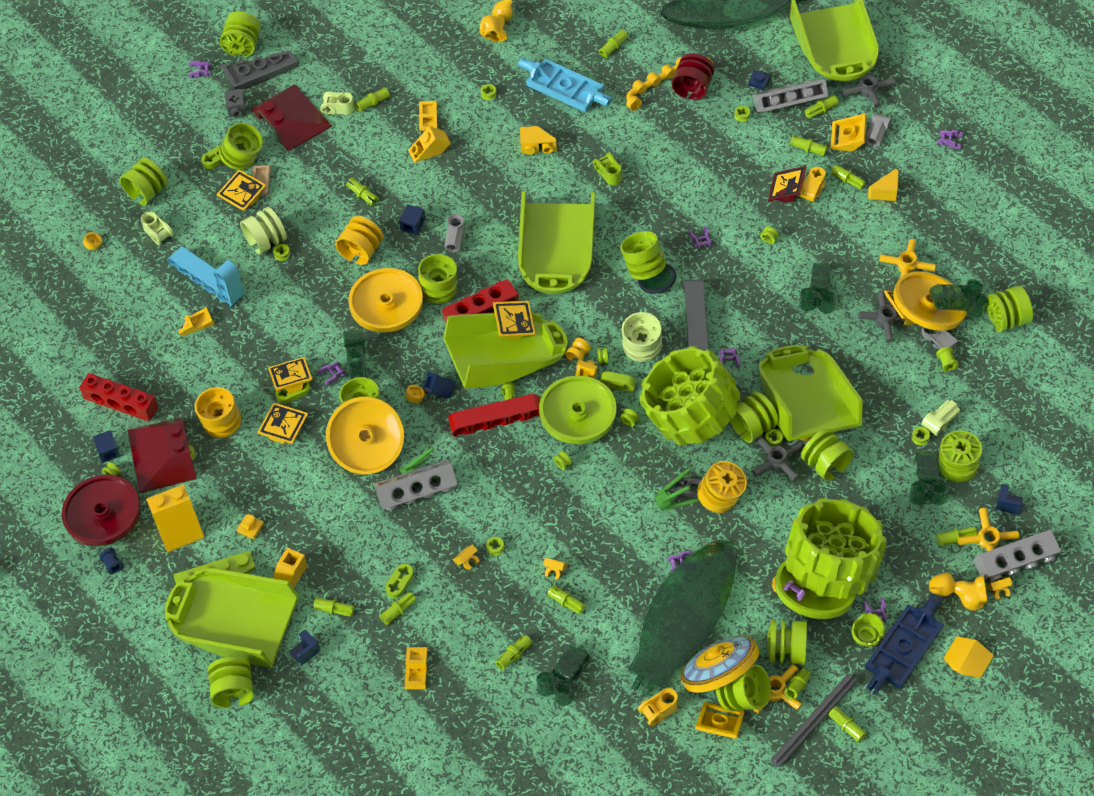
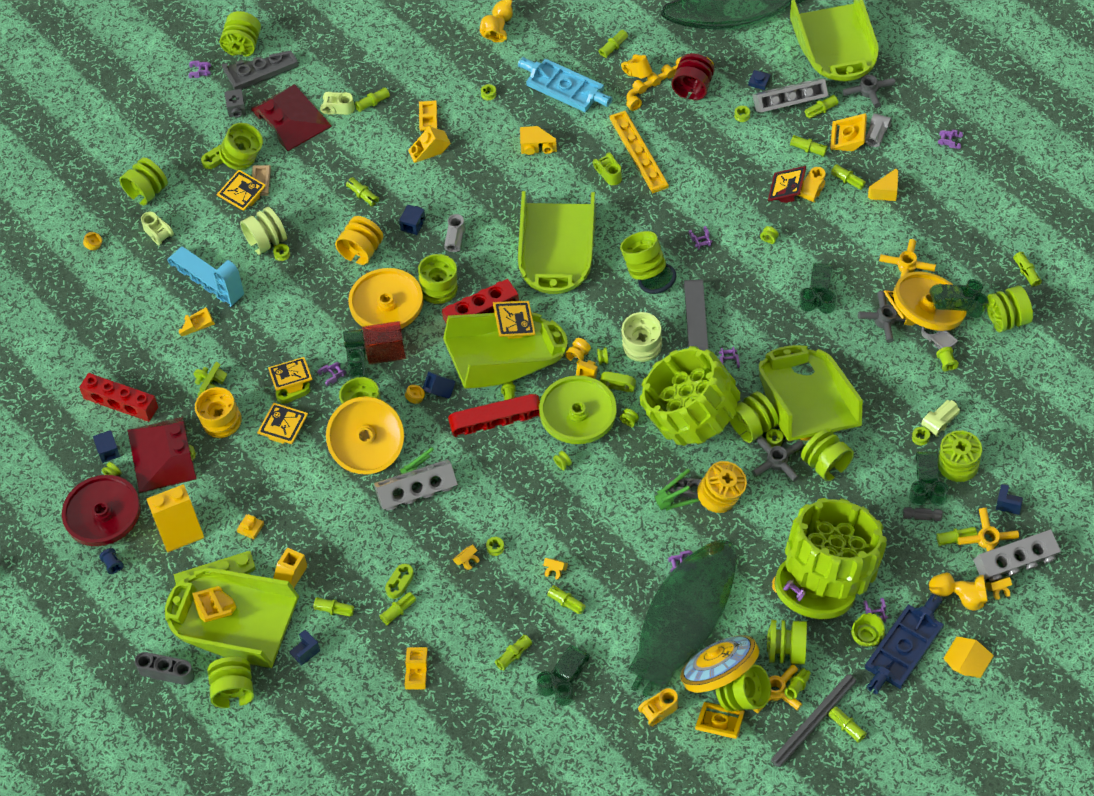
(158, 662): none -> dark grey beam
(213, 604): none -> yellow slope
(215, 374): none -> lime hips
(384, 342): none -> clear red slope
(637, 66): none -> yellow piece
(639, 152): none -> yellow tile
(922, 514): none -> dark grey axle
(1027, 269): none -> lime pin

